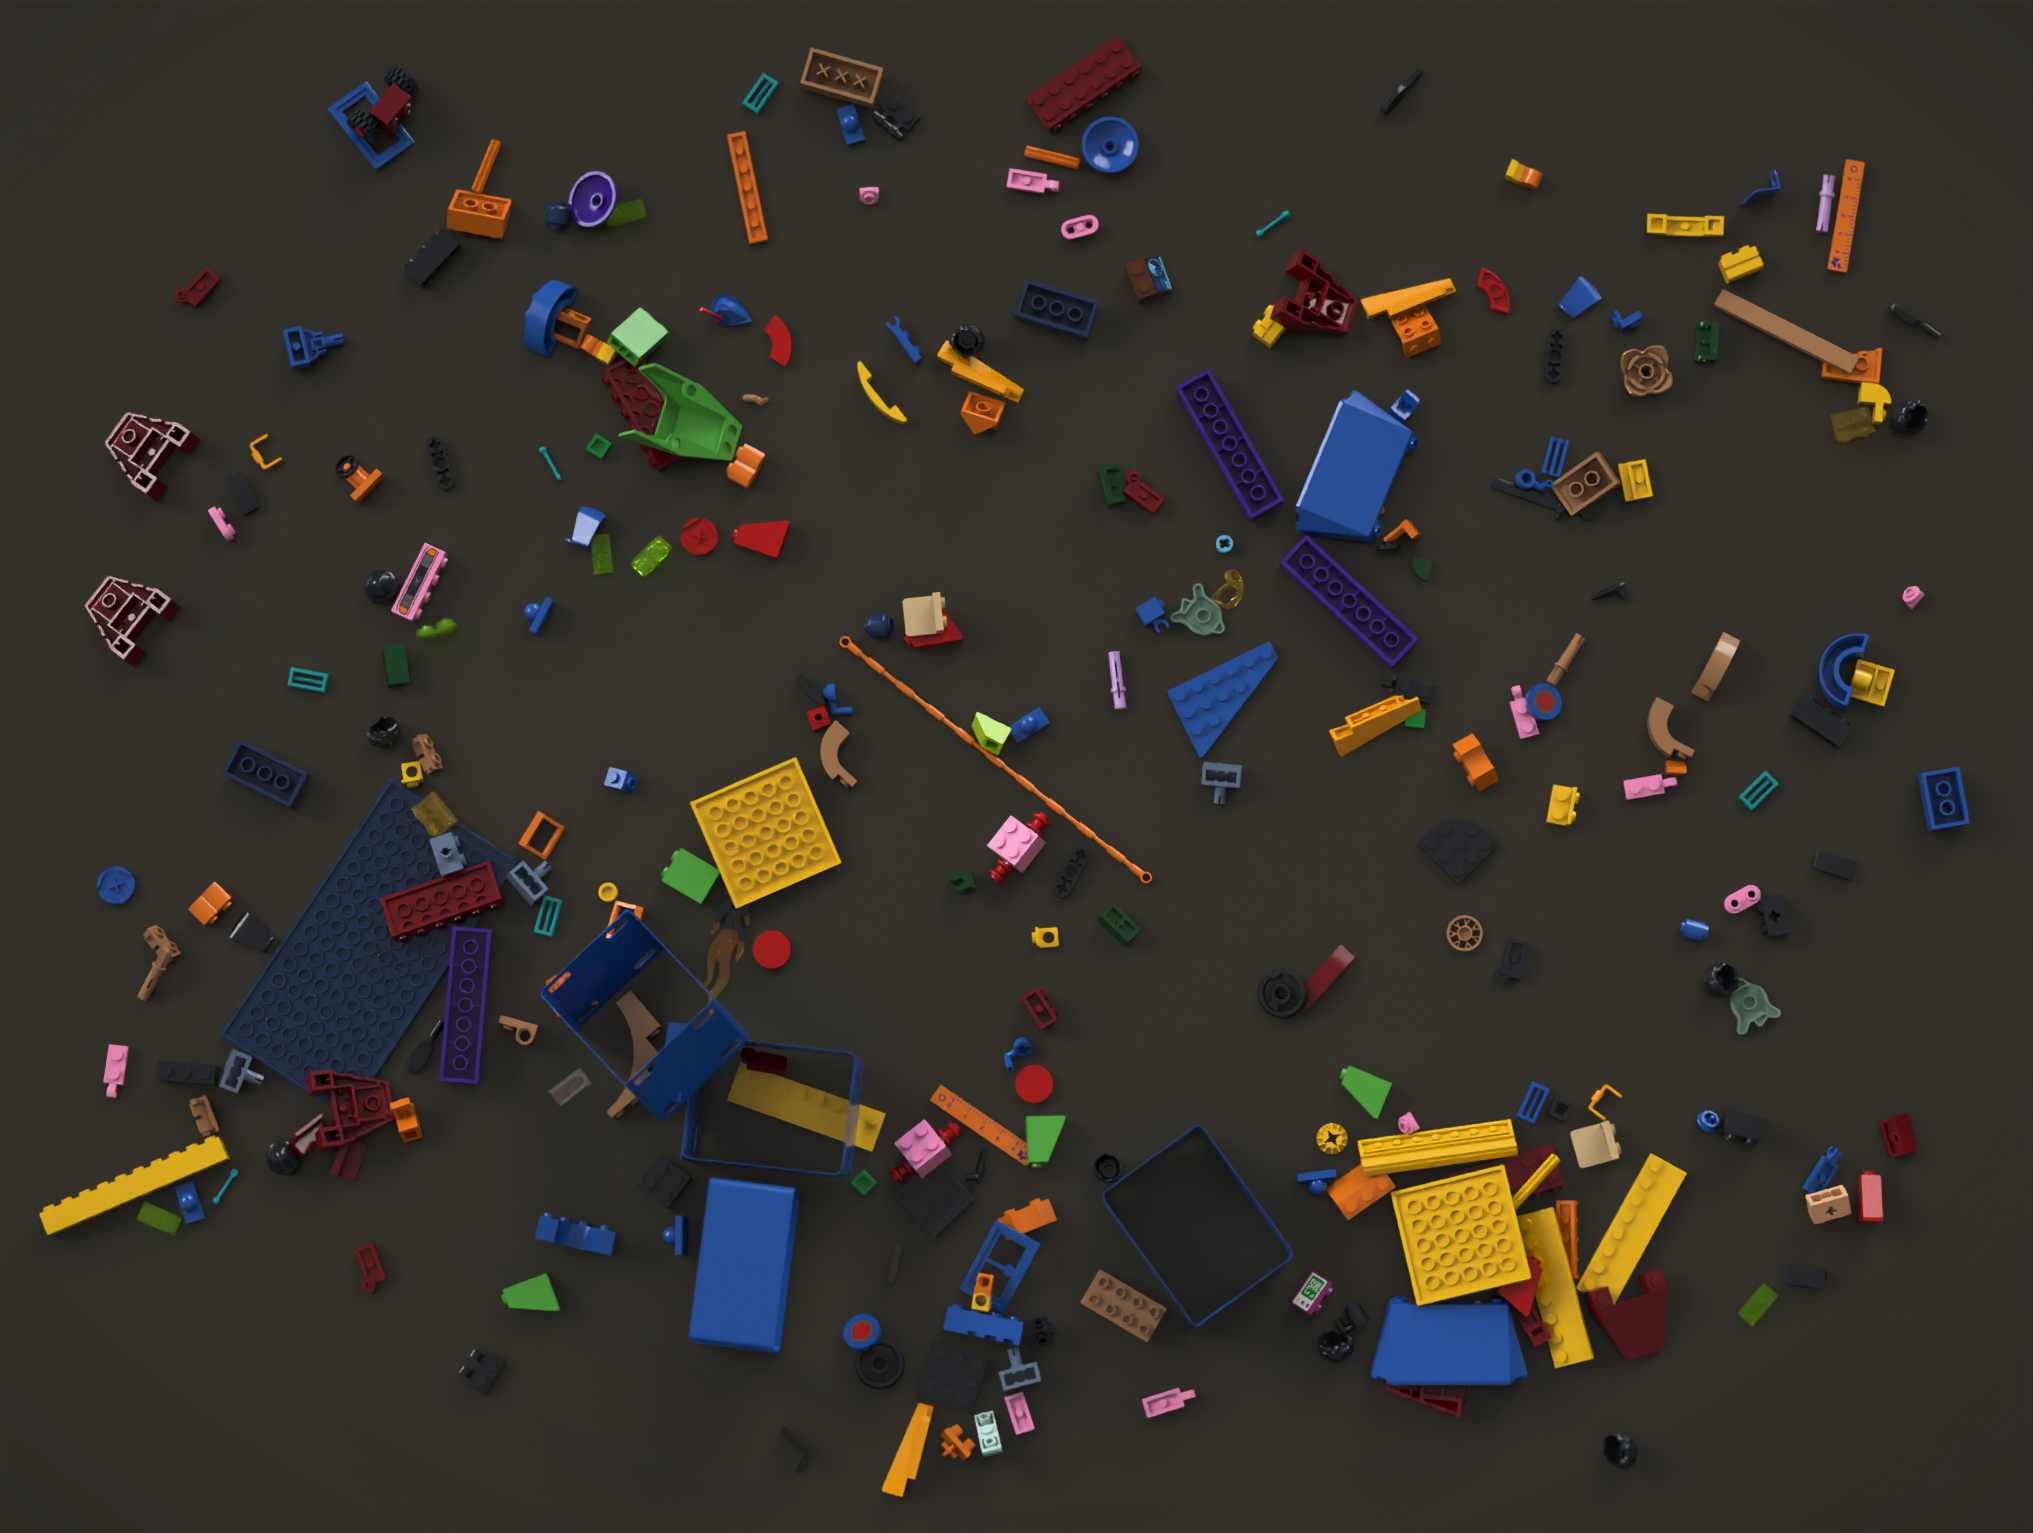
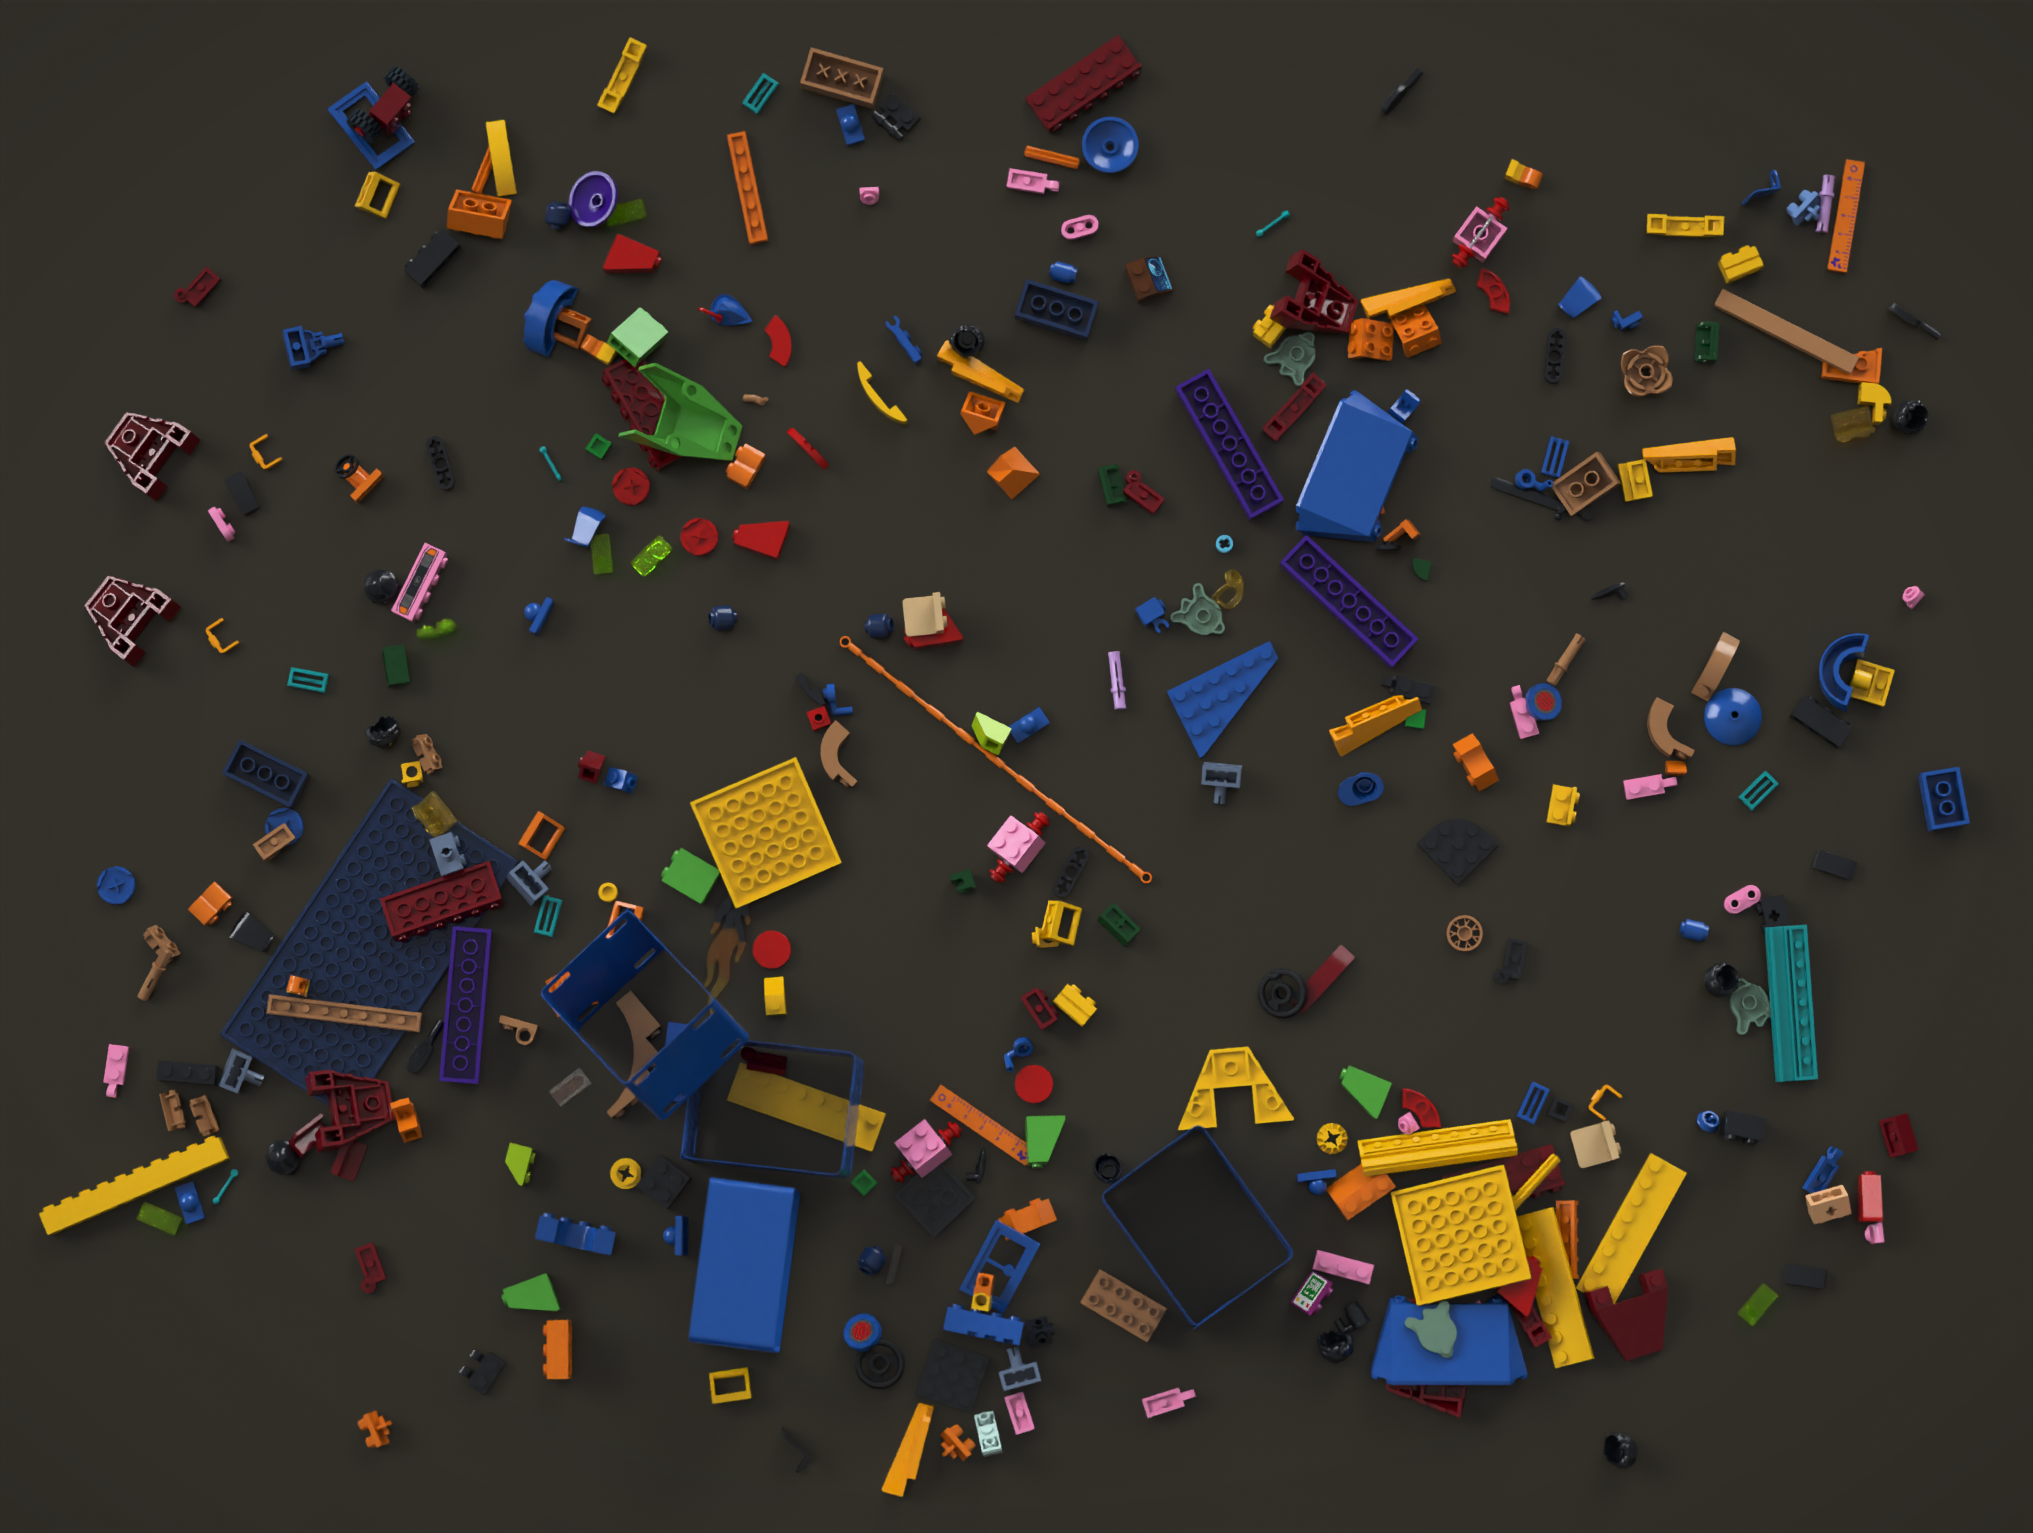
(171, 1109): none -> medium nougat hinge
(213, 640): none -> light orange piece
(272, 843): none -> medium nougat plate
(290, 818): none -> blue tile
(298, 986): none -> orange leg
(344, 1013): none -> medium nougat tile
(368, 191): none -> yellow tile
(377, 1428): none -> orange hips
(501, 158): none -> yellow slope
(519, 1161): none -> lime slope
(558, 1349): none -> orange slope
(591, 766): none -> dark red brick
(617, 1177): none -> yellow gear
(623, 75): none -> yellow slope
(631, 257): none -> red slope
(631, 486): none -> red tile
(722, 617): none -> dark blue head
(731, 1396): none -> yellow tile
(774, 996): none -> yellow slope
(812, 452): none -> red tile
(871, 1260): none -> dark blue head
(1013, 472): none -> orange slope
(1053, 919): none -> yellow tile
(1063, 272): none -> blue brick
(1075, 1005): none -> yellow brick
(1233, 1069): none -> yellow wing
(1294, 407): none -> dark red slope
(1295, 356): none -> sand green tile
(1342, 1267): none -> bright pink brick
(1360, 789): none -> blue piece
(1370, 340): none -> orange bracket
(1421, 1107): none -> red tile
(1436, 1330): none -> sand green tile
(1480, 233): none -> bright pink brick
(1692, 455): none -> light orange wedge
(1725, 727): none -> blue dish
(1791, 1003): none -> teal plate
(1807, 209): none -> medium blue hips
(1875, 1234): none -> bright pink plate

